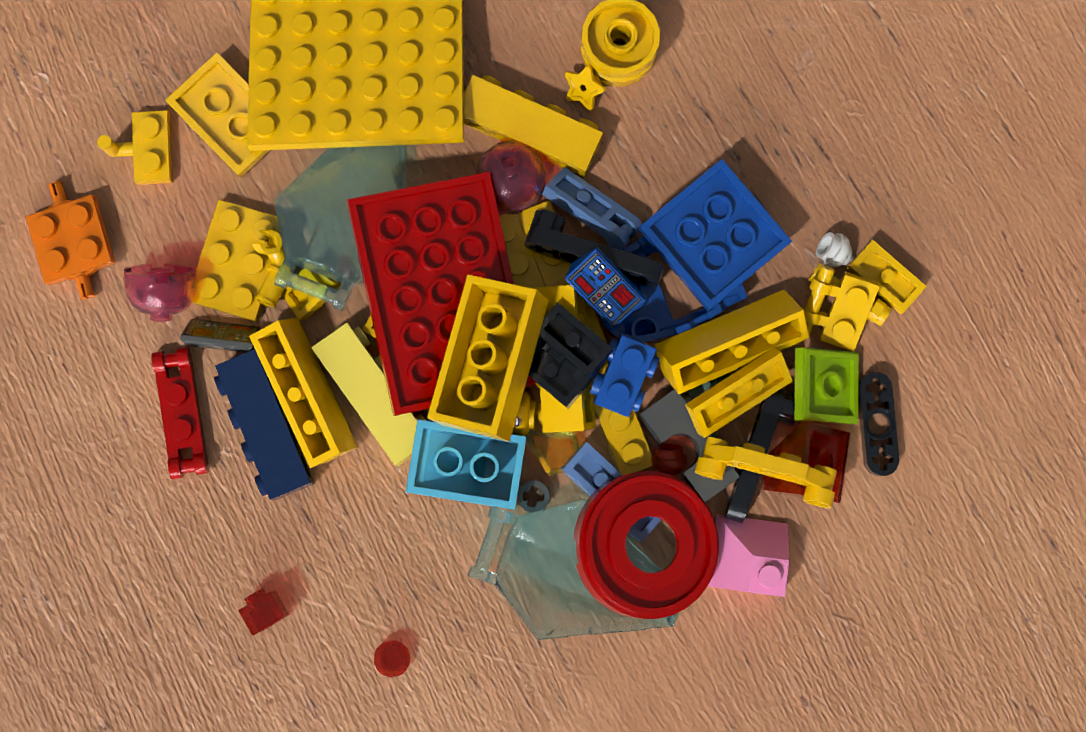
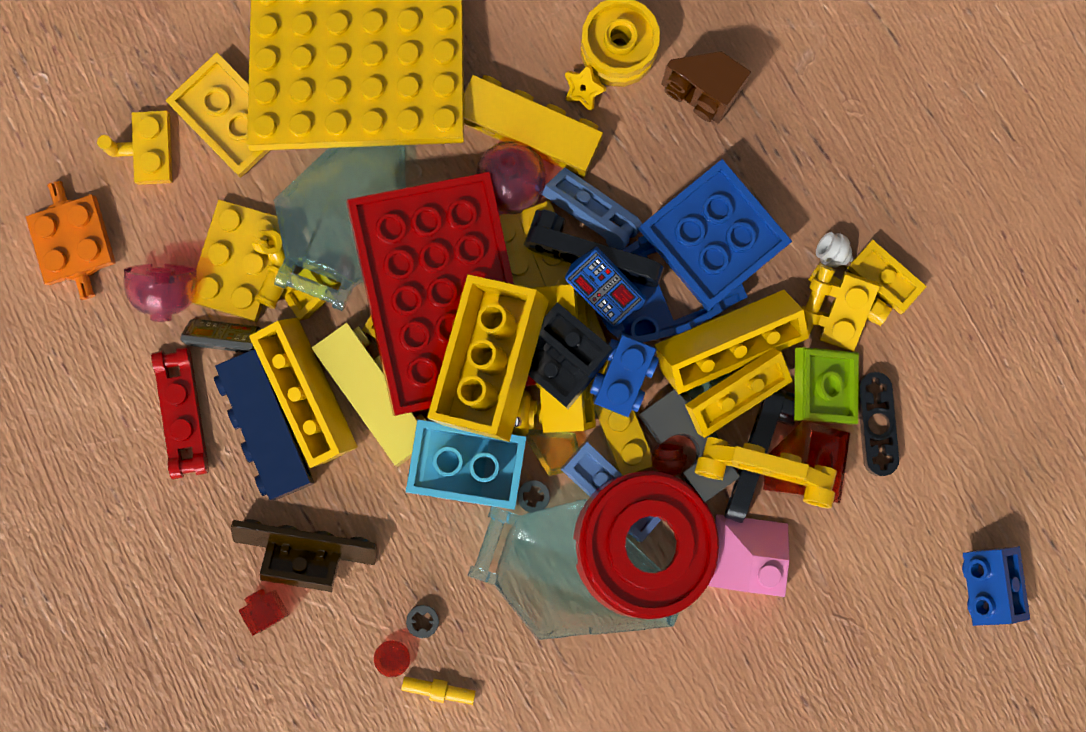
(302, 556): none -> dark brown bracket
(422, 633): none -> dark grey bush
(438, 690): none -> yellow bar
(706, 82): none -> reddish brown slope
(996, 586): none -> blue brick

